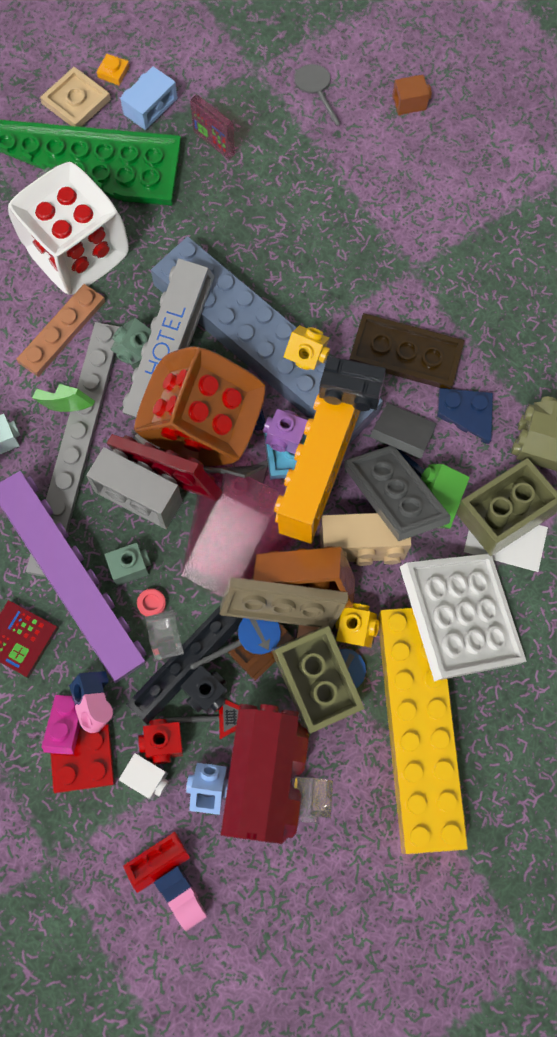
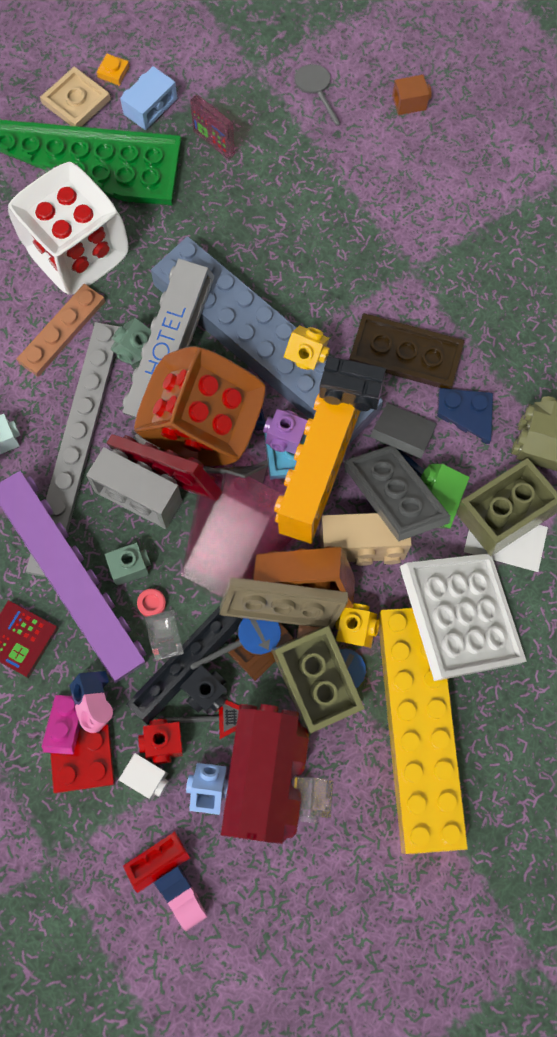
(64, 400): bright green slope -> none

